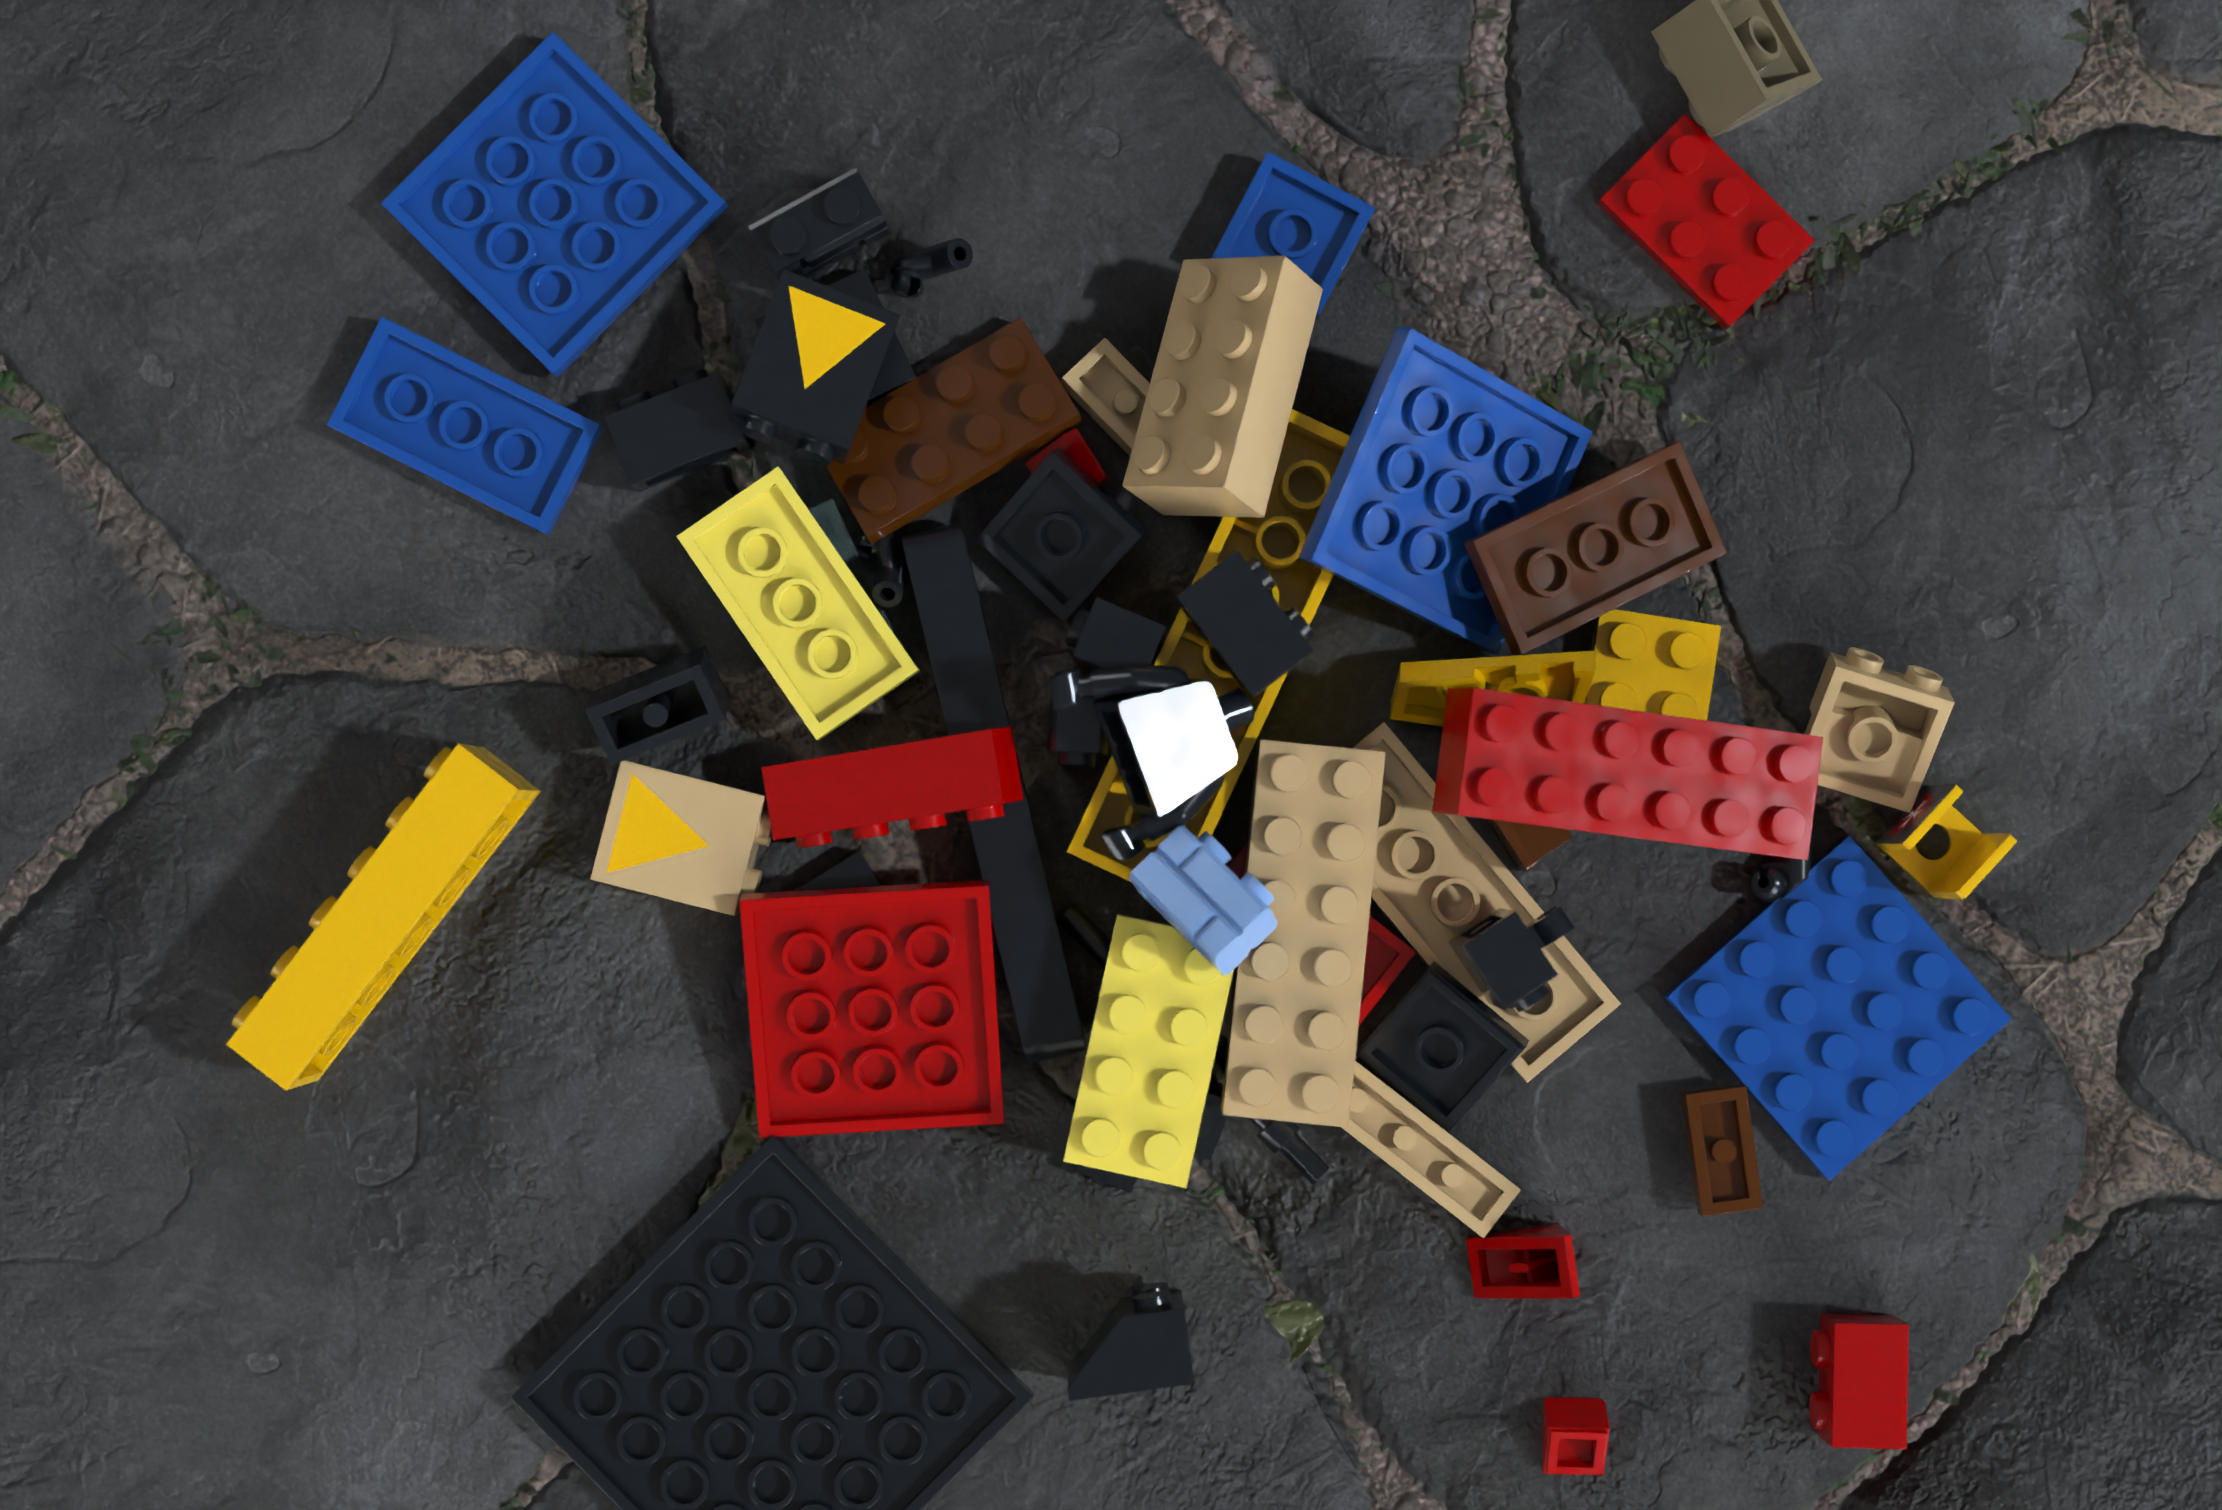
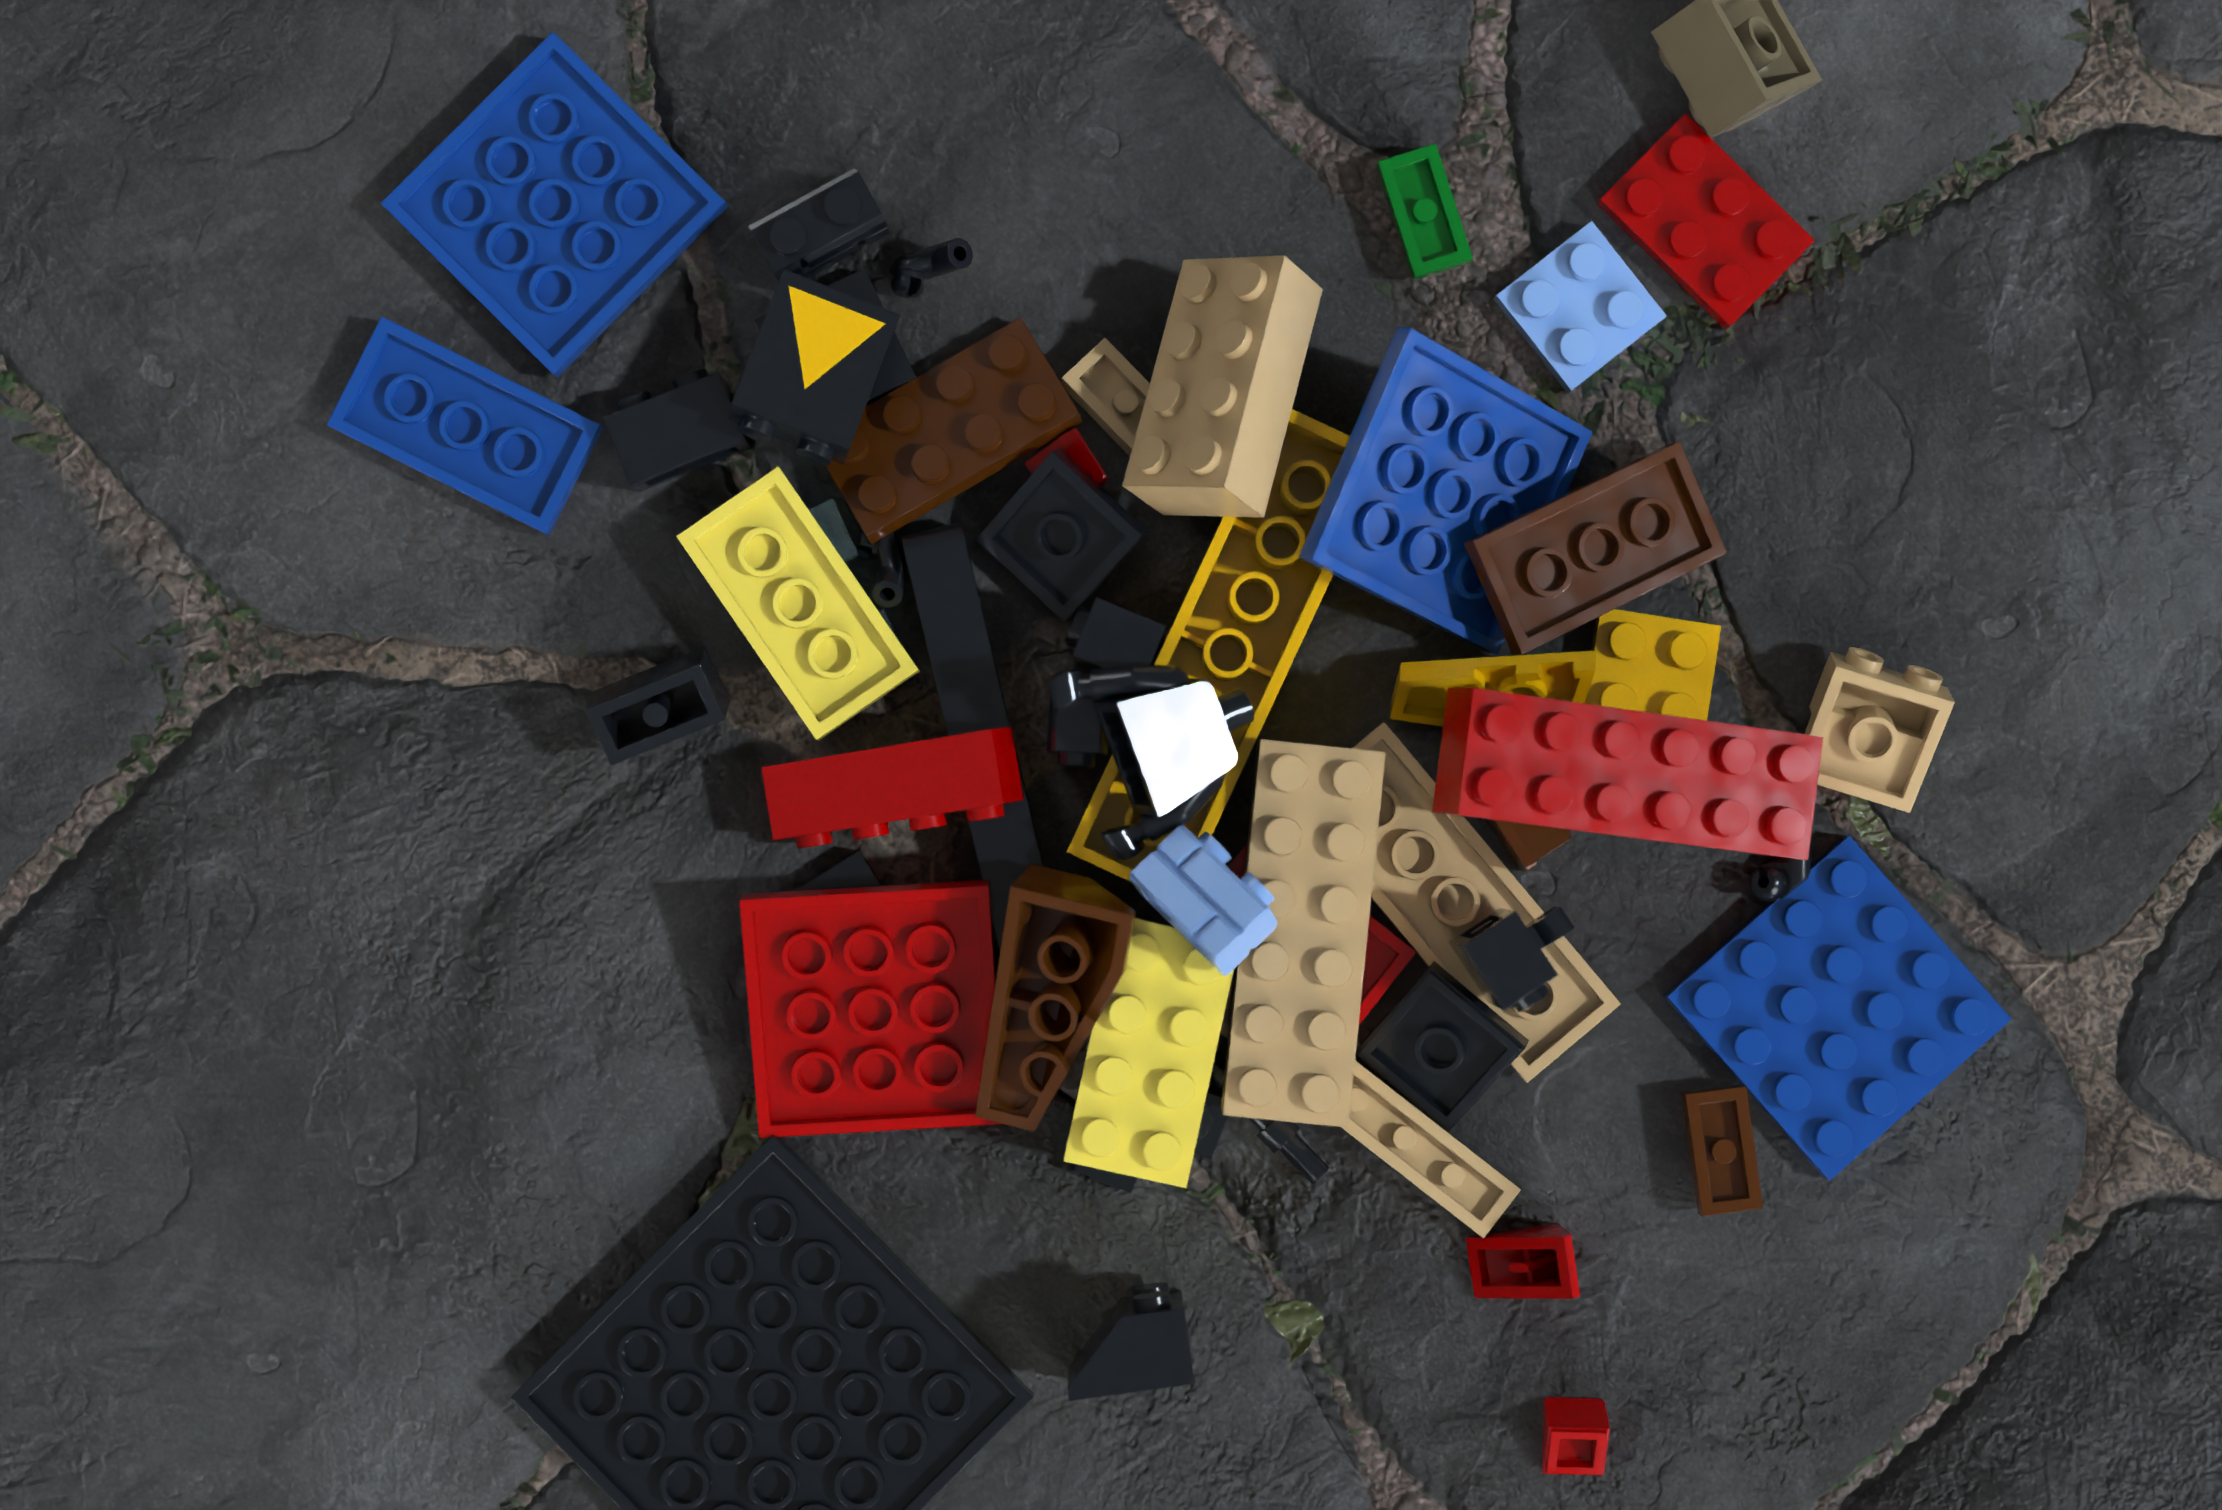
(381, 916): yellow brick -> none
(682, 838): tan brick -> none
(1054, 976): none -> reddish brown wedge
(1246, 623): black brick -> none
(1299, 218): blue plate -> none
(1424, 212): none -> green plate
(1579, 307): none -> light blue plate
(1861, 1381): red brick -> none
(1969, 852): yellow piece -> none

